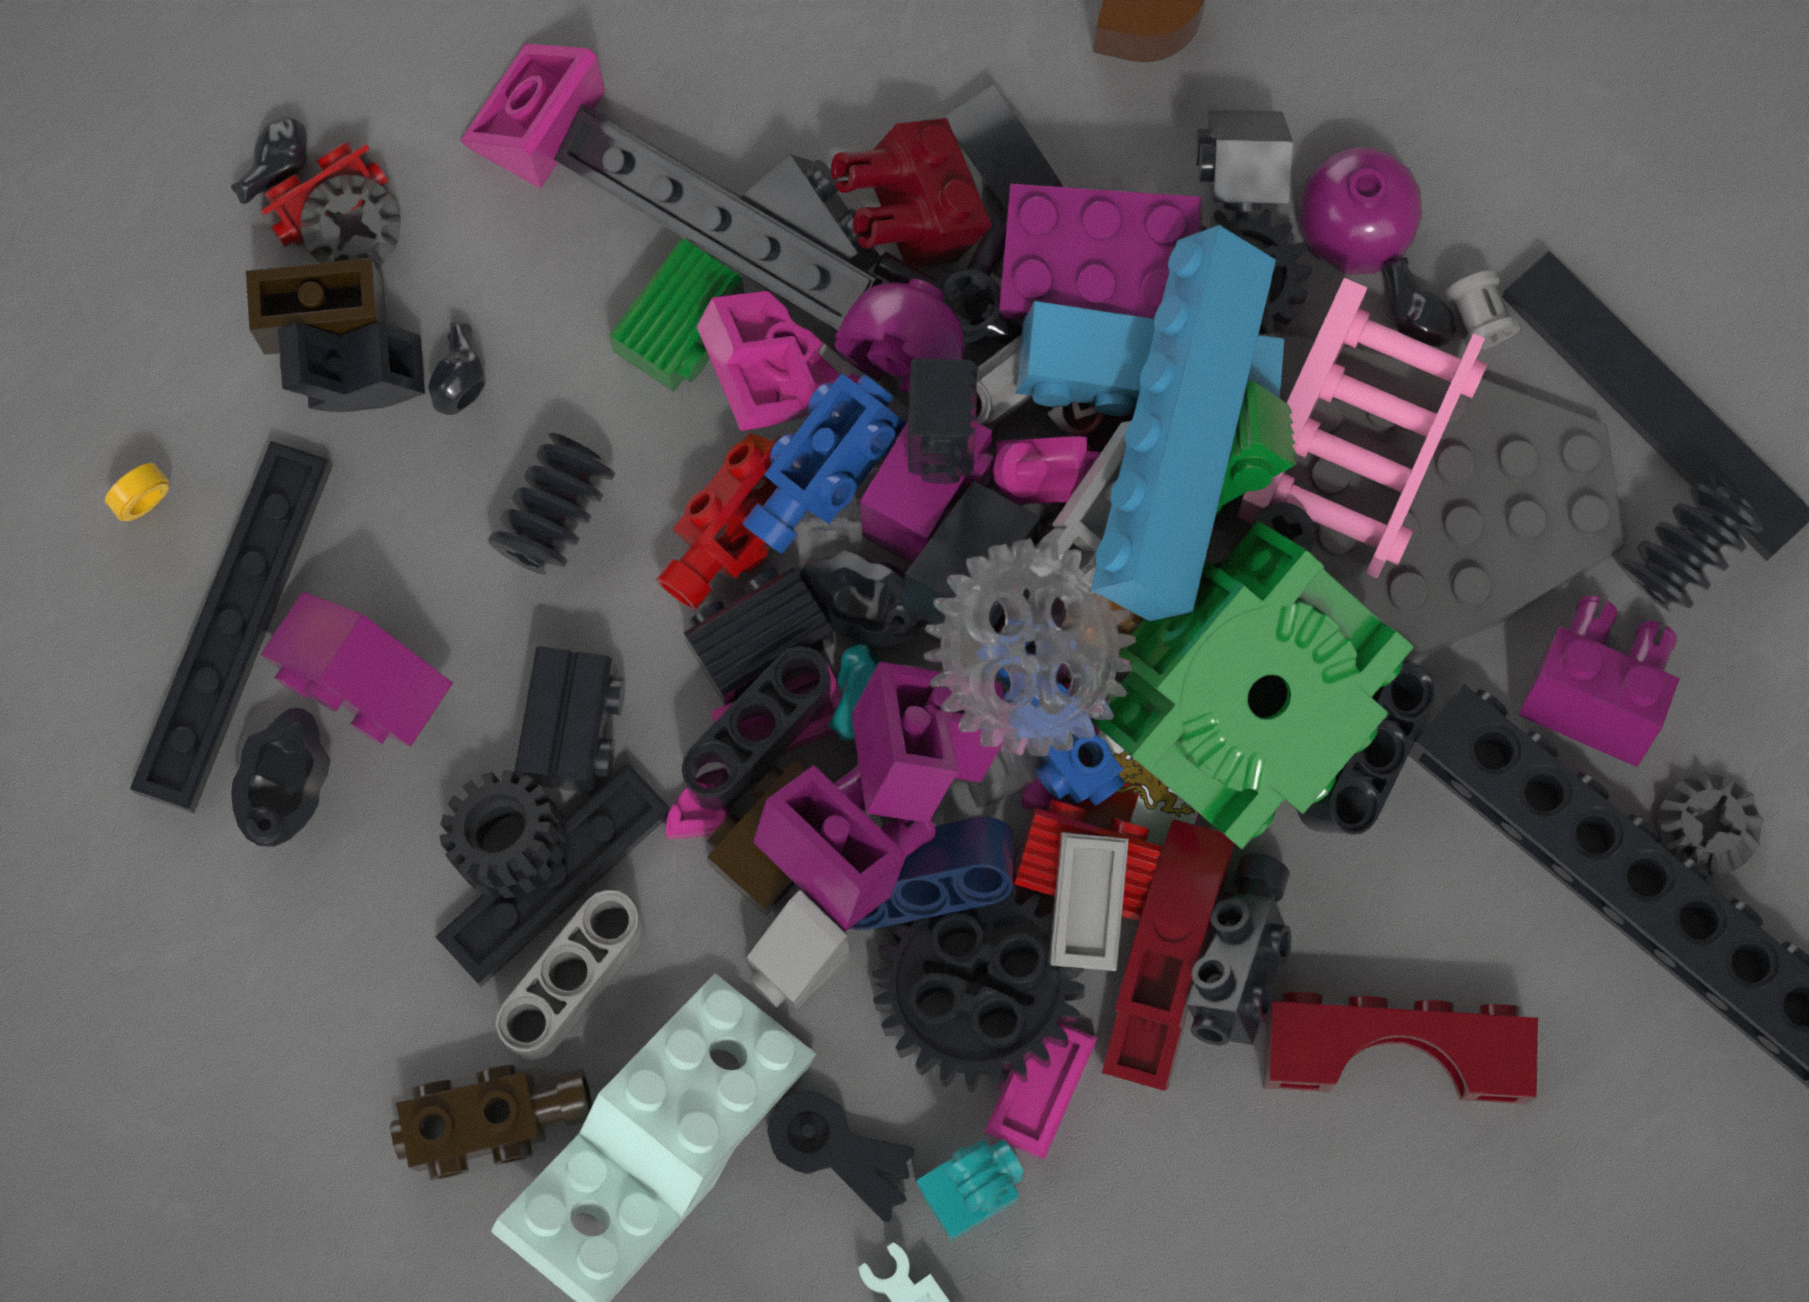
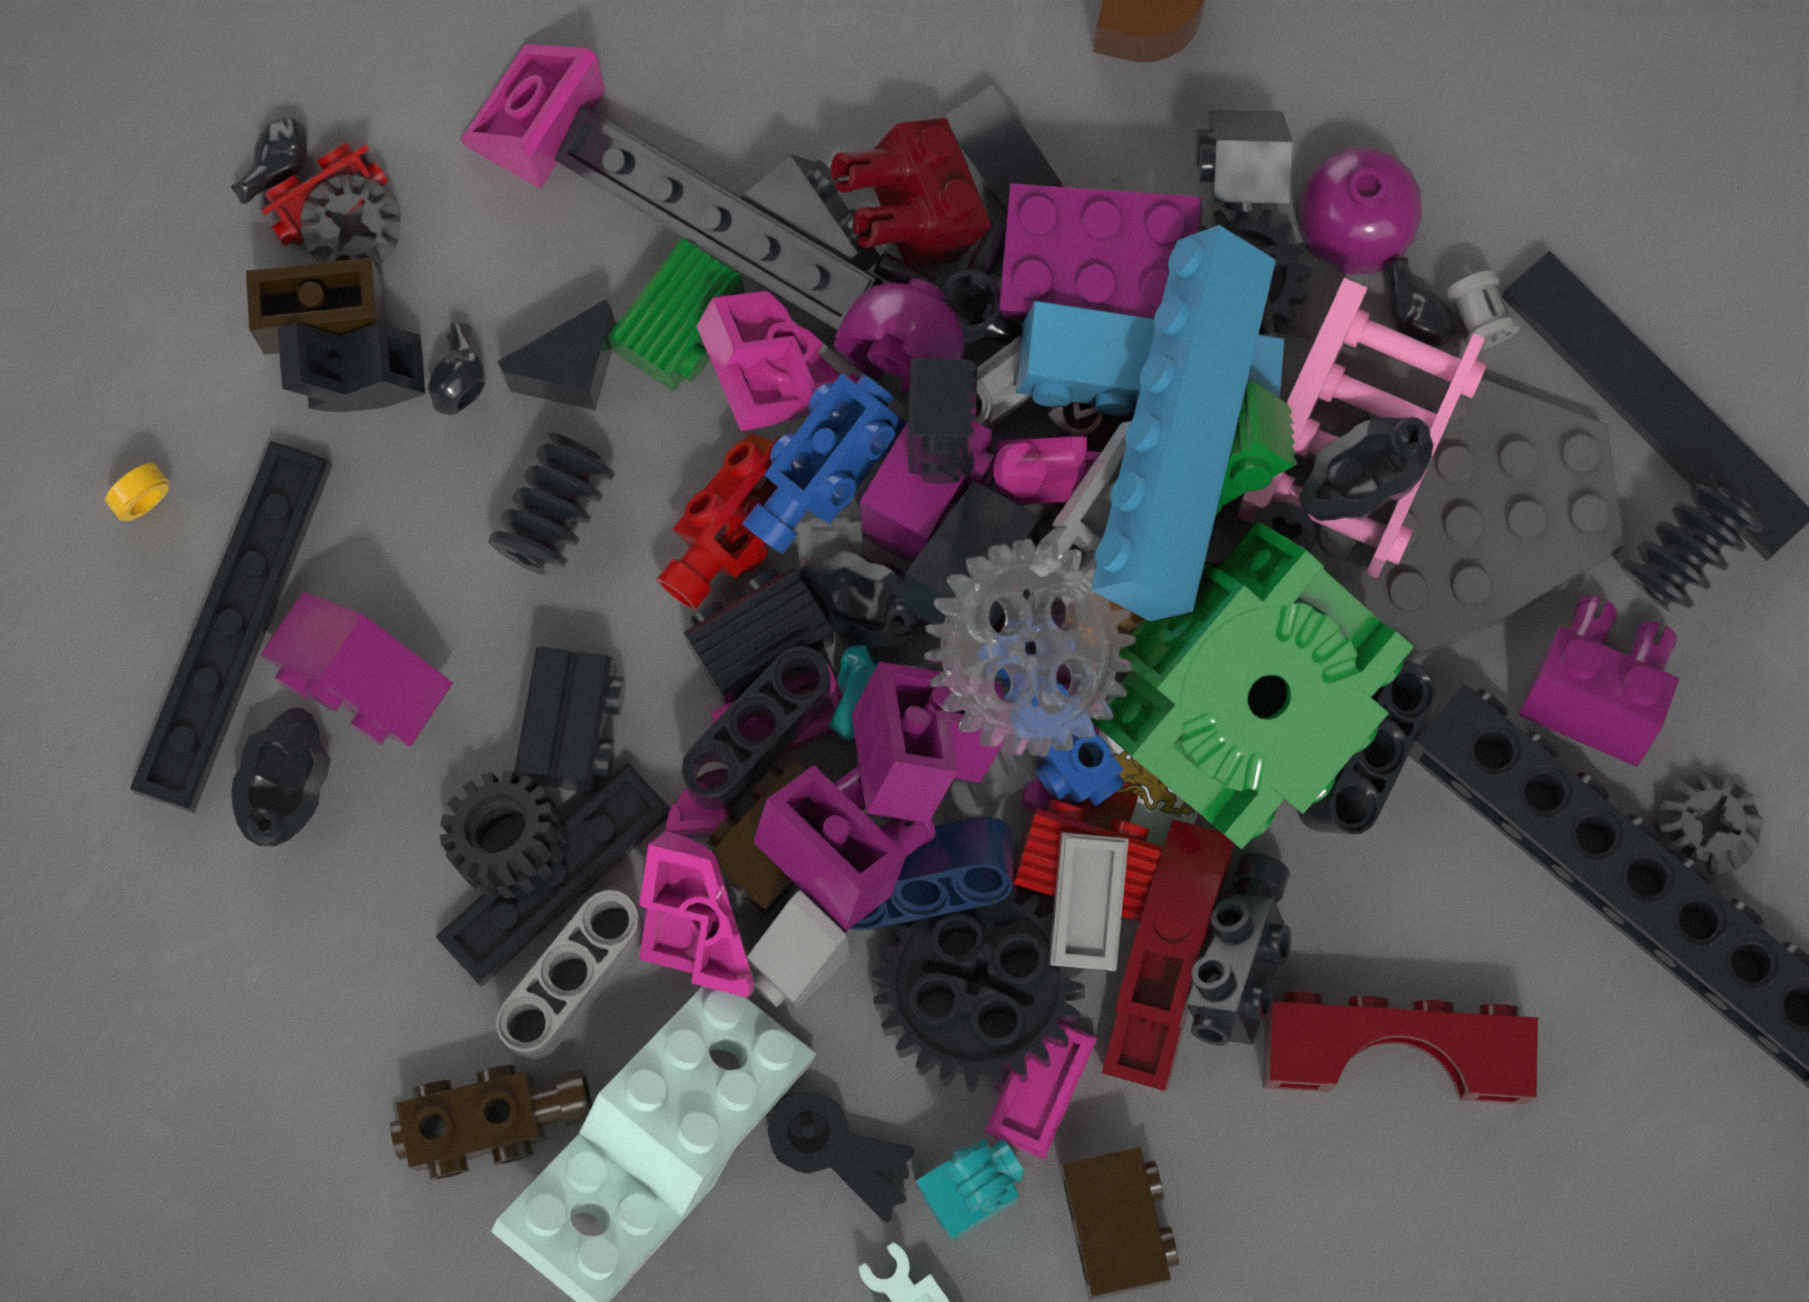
(566, 361): none -> black slope
(691, 916): none -> dark pink slope
(1117, 1222): none -> dark brown brick
(1367, 468): none -> black arm

